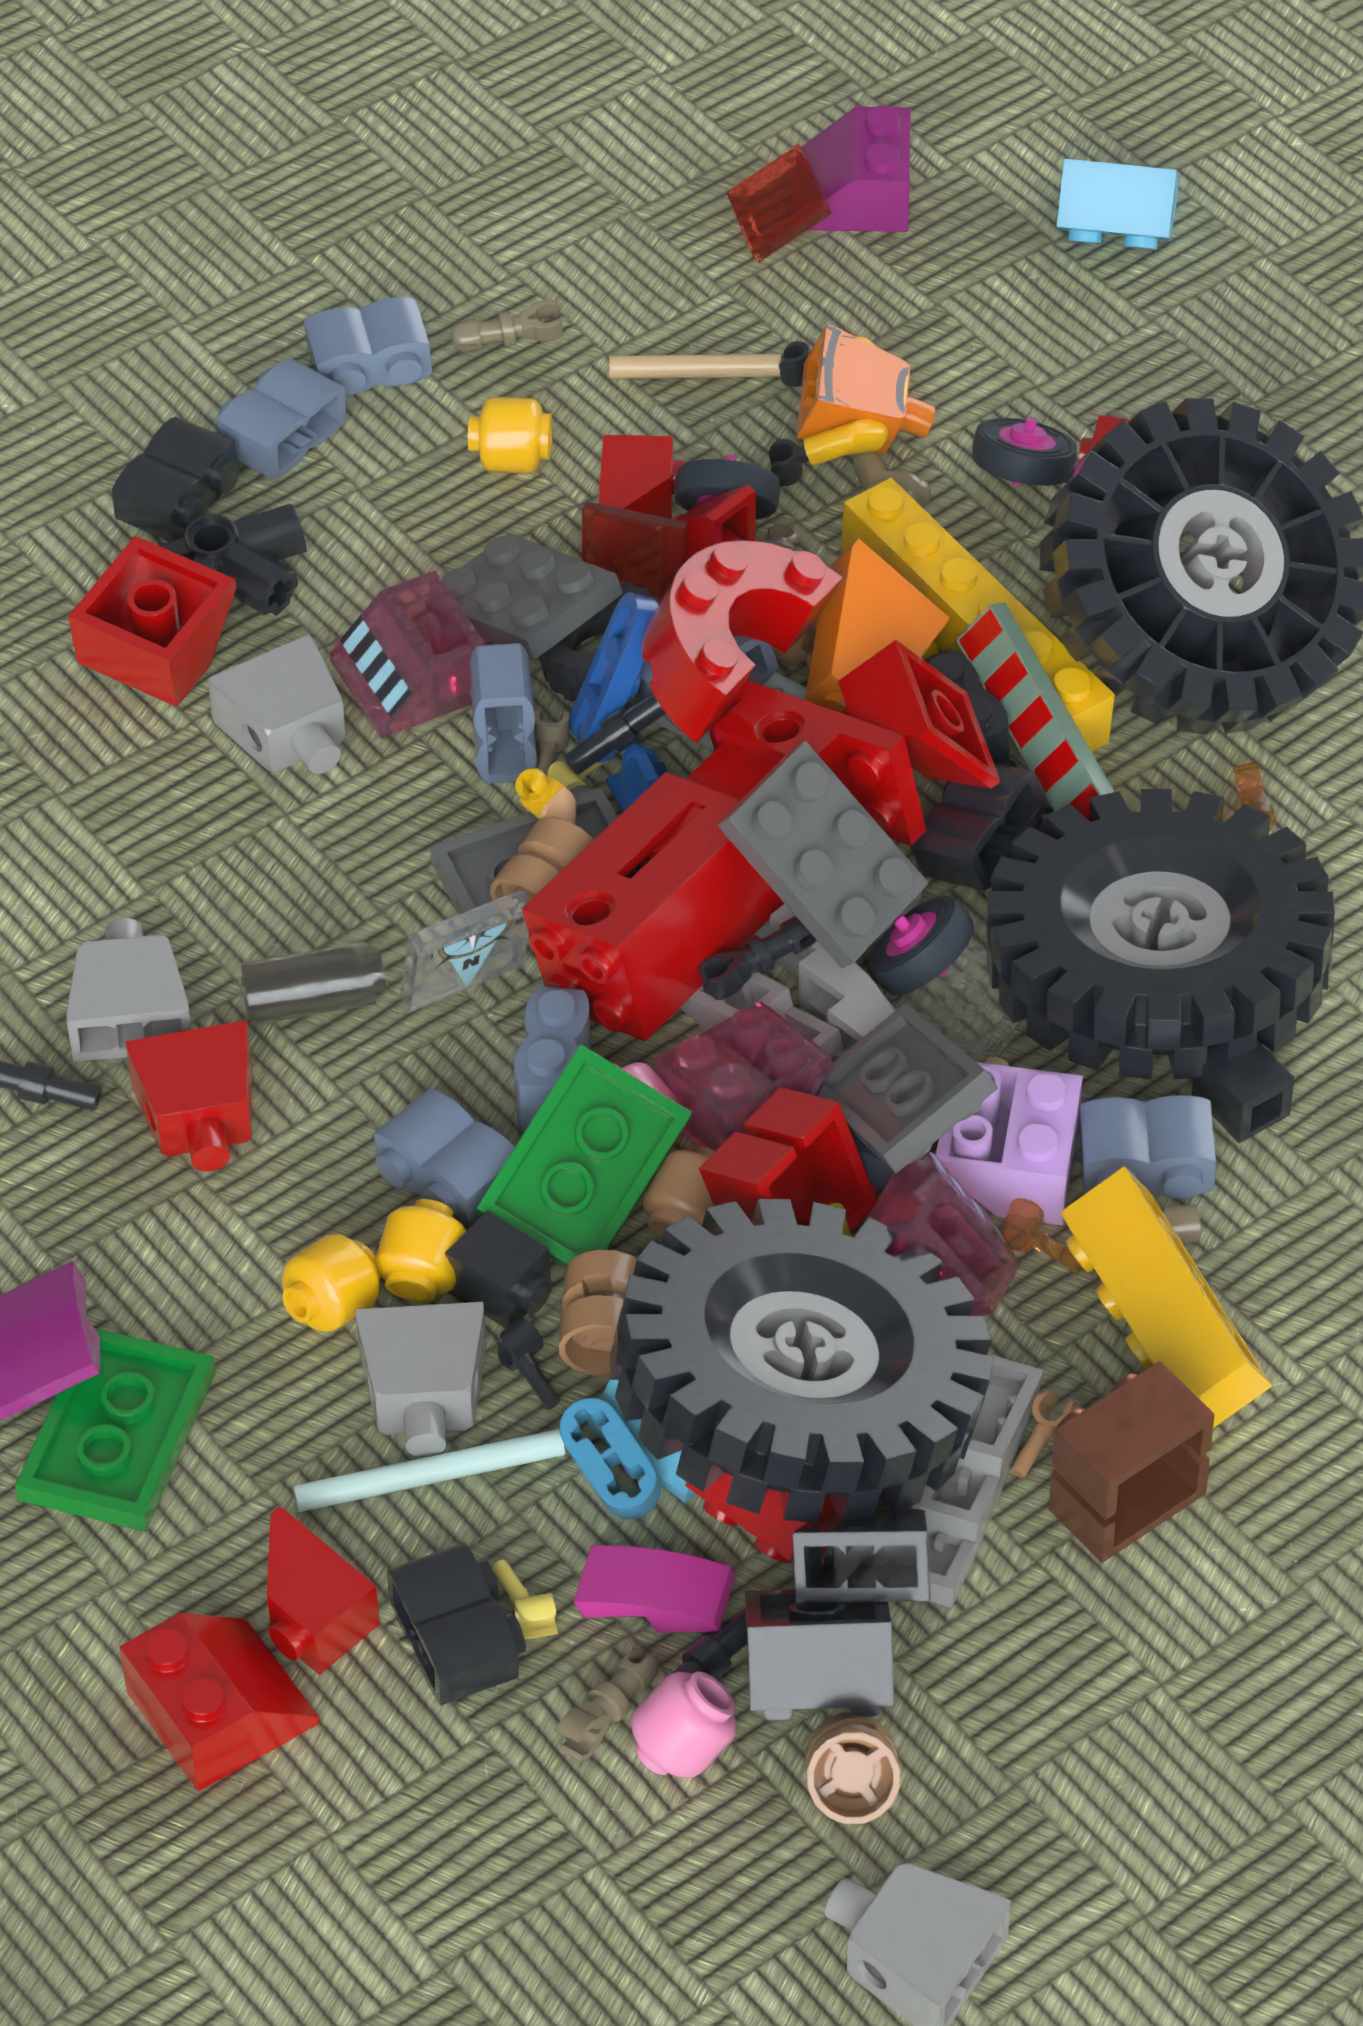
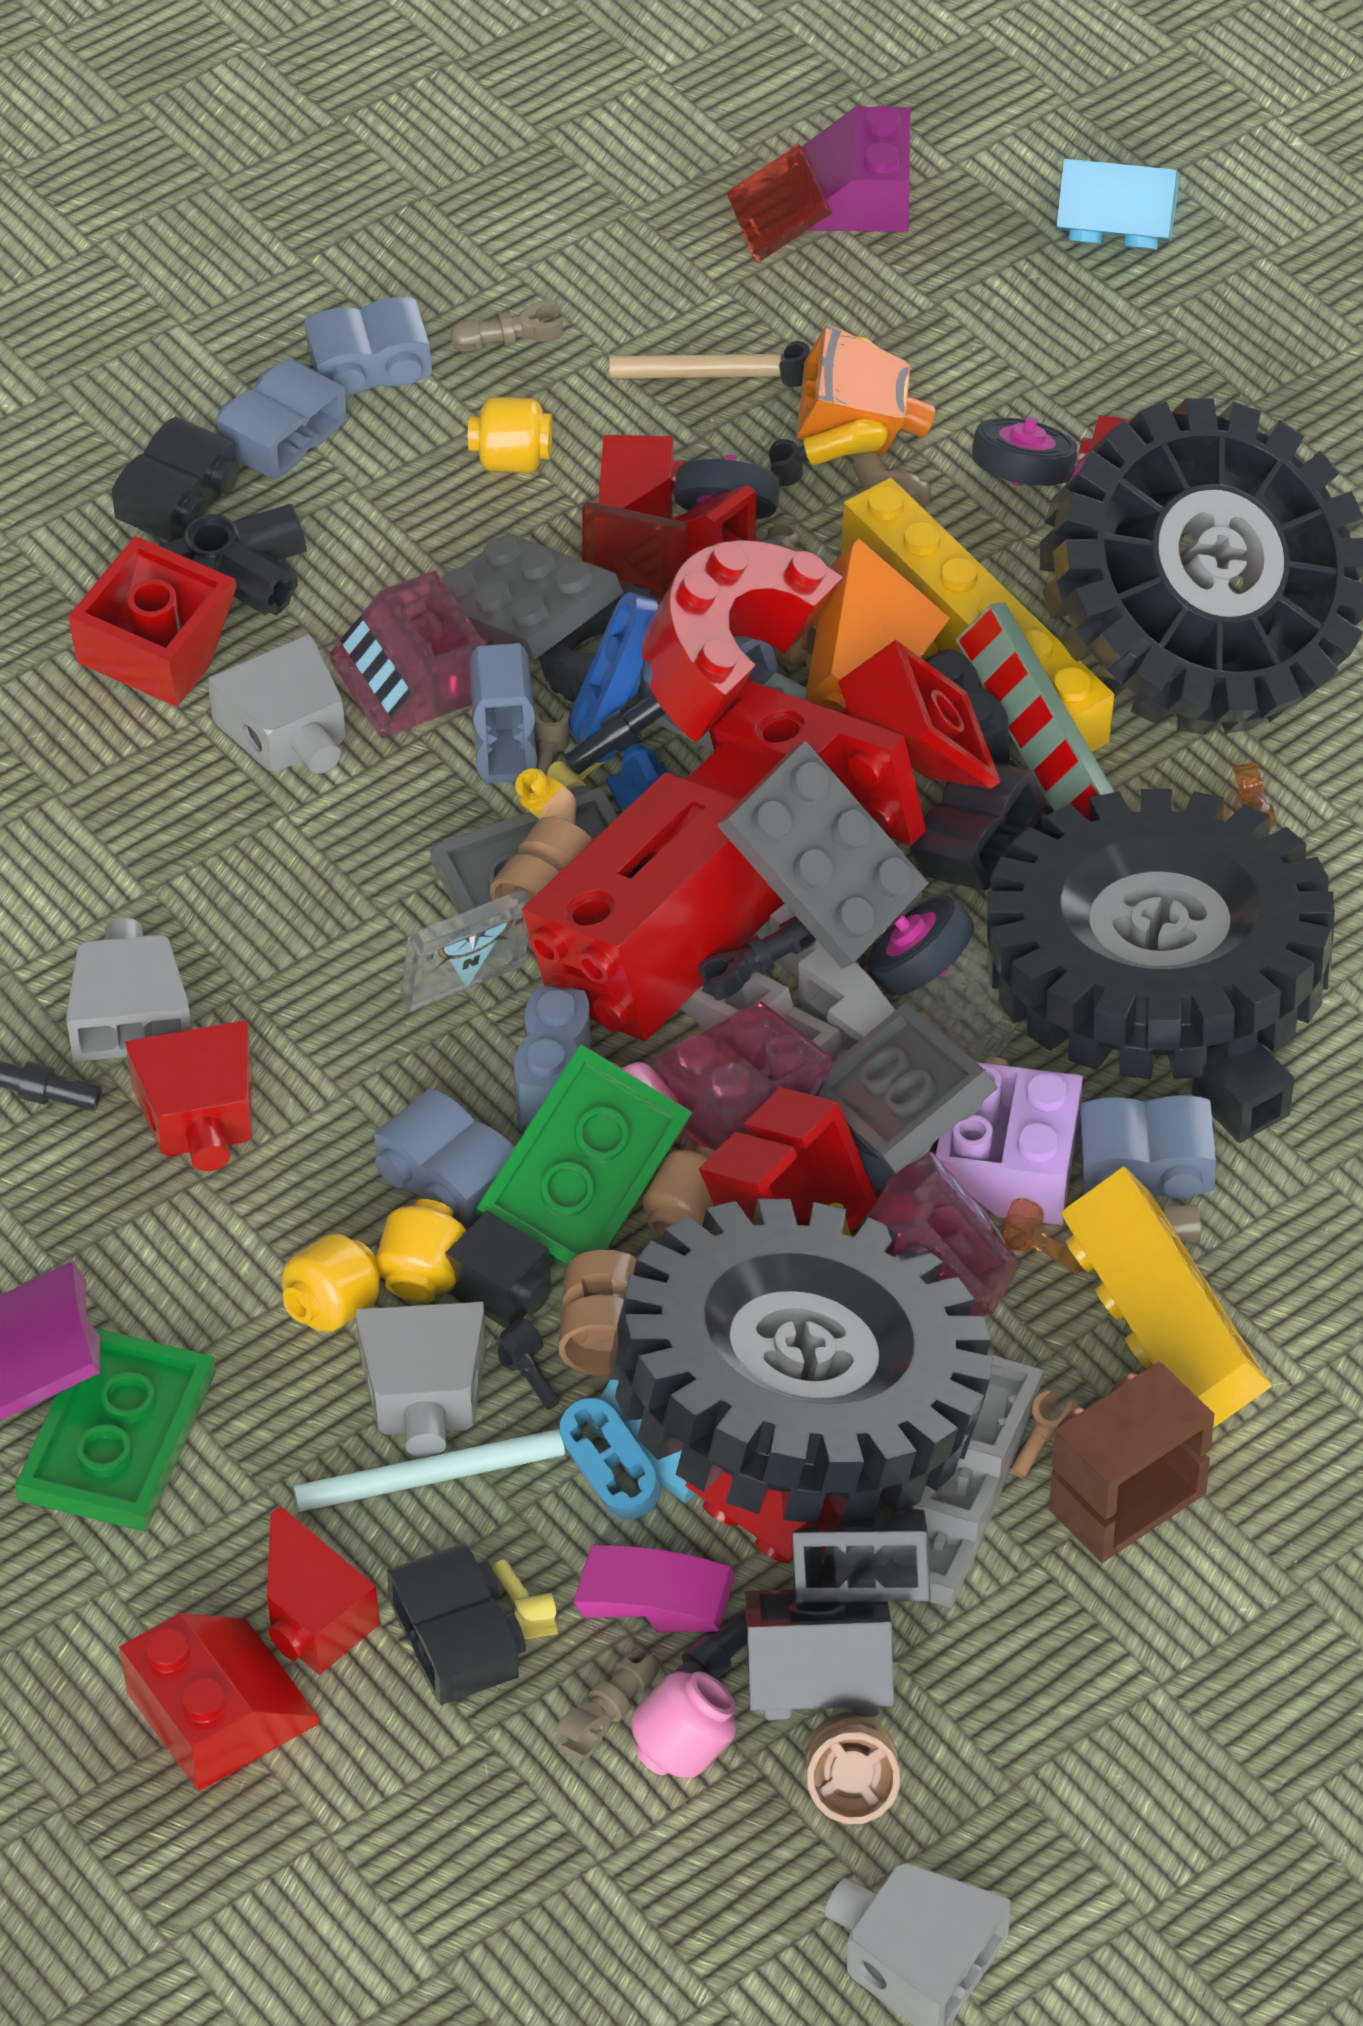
(311, 983): clear smoke brick -> none

